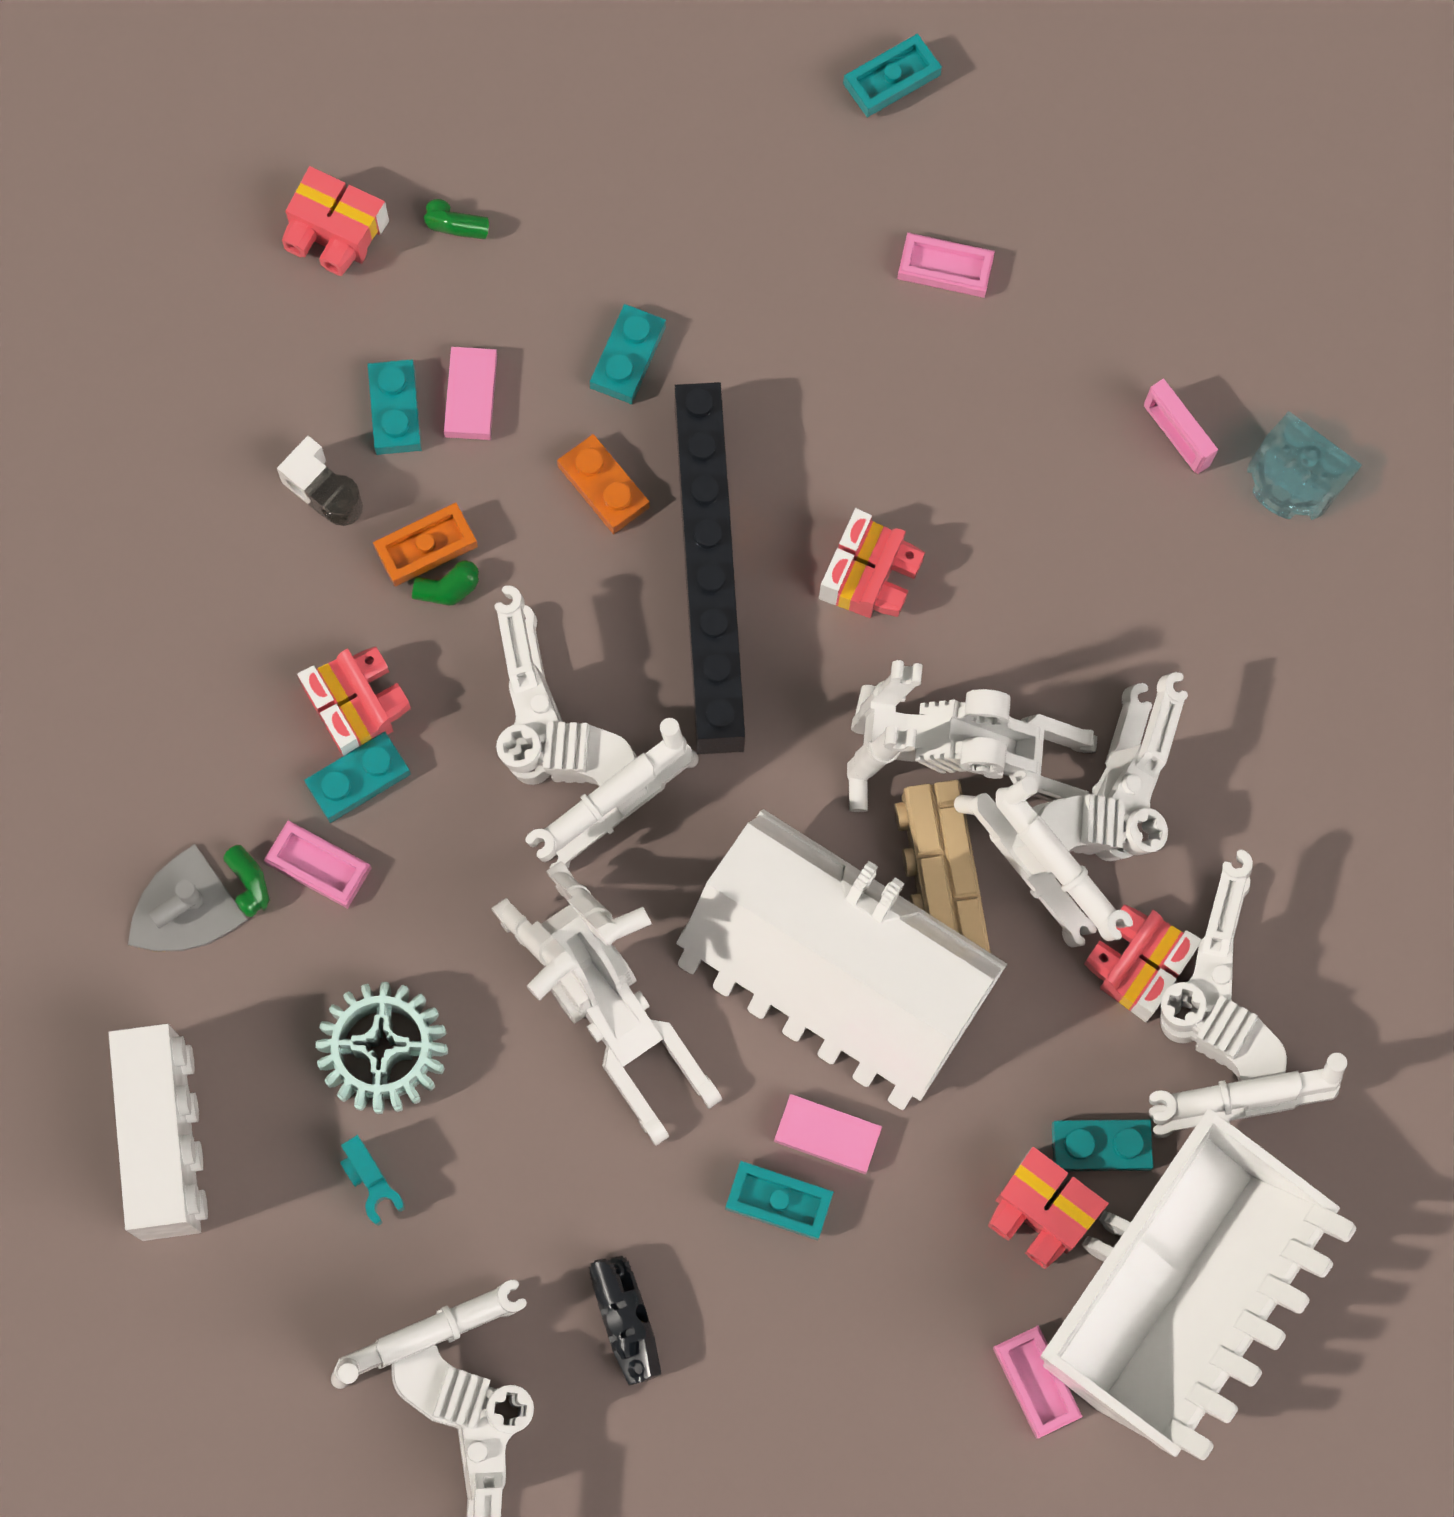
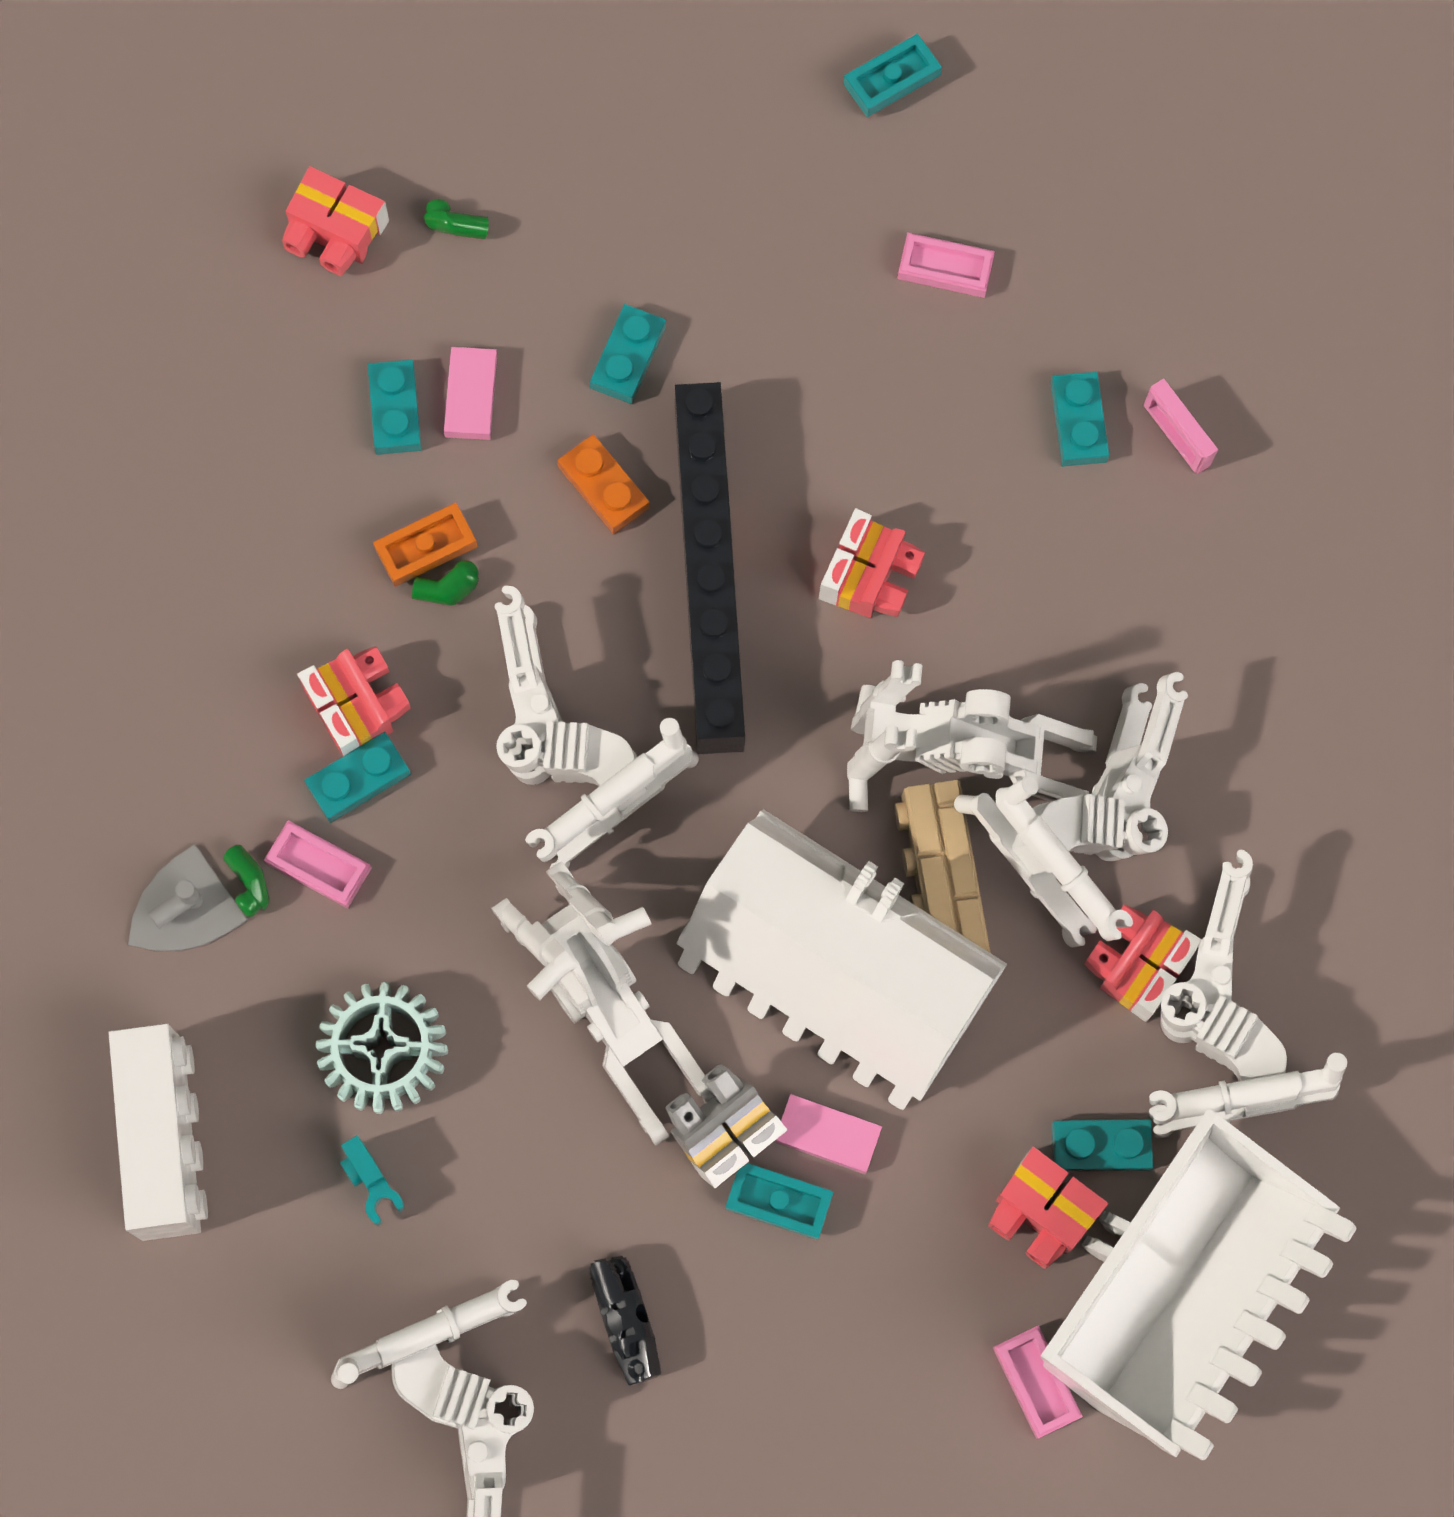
(327, 493): leg -> none
(741, 1113): none -> light grey hips
(1079, 419): none -> teal plate
(1299, 470): clear light blue slope -> none

